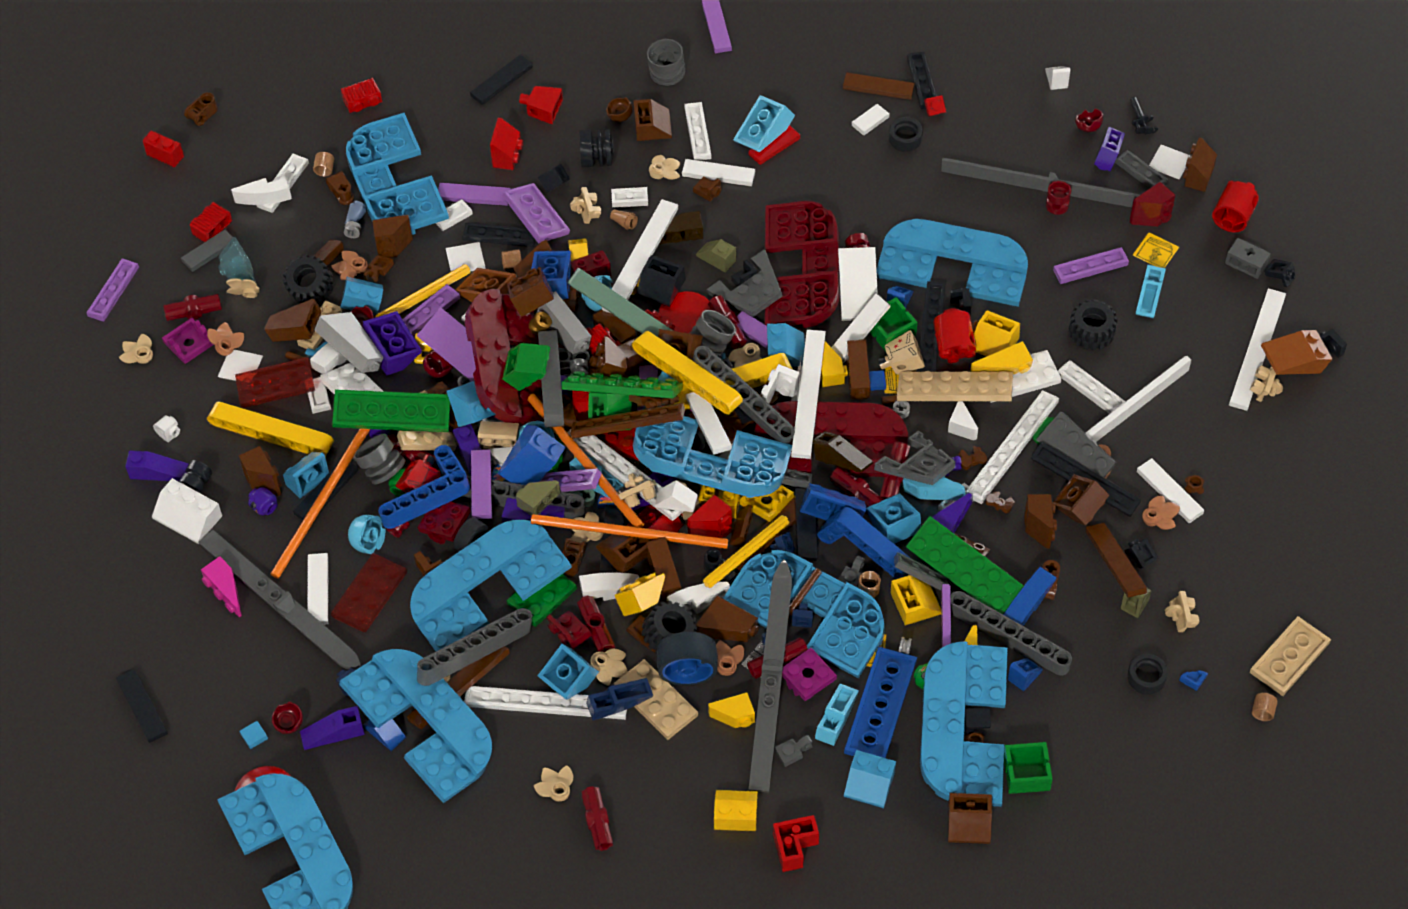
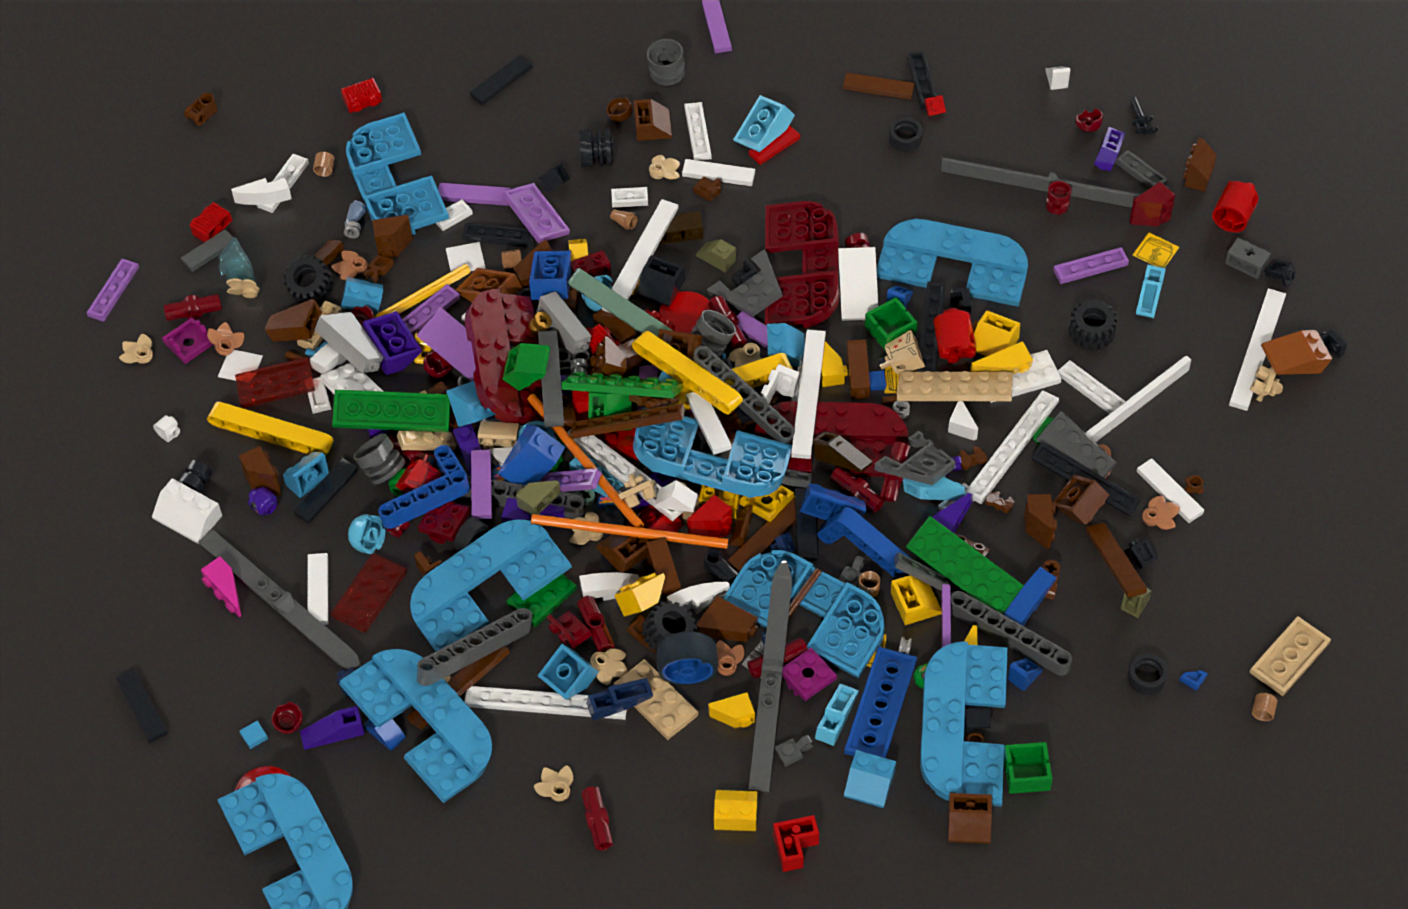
(151, 466): dark purple slope -> none
(163, 148): red brick -> none
(319, 503): orange piece -> none
(340, 188): reddish brown piece -> none
(505, 145): red slope -> none
(530, 291): reddish brown slope -> none
(543, 103): red torso -> none
(574, 553): reddish brown piece -> none
(583, 205): tan hips -> none
(745, 552): yellow axle -> none
(802, 617): dark blue tile -> none
(861, 325): white tile -> none
(870, 119): white tile -> none
(895, 518): dark azure slope -> none
(1169, 161): white sticker -> none
(1179, 610): tan hips -> none

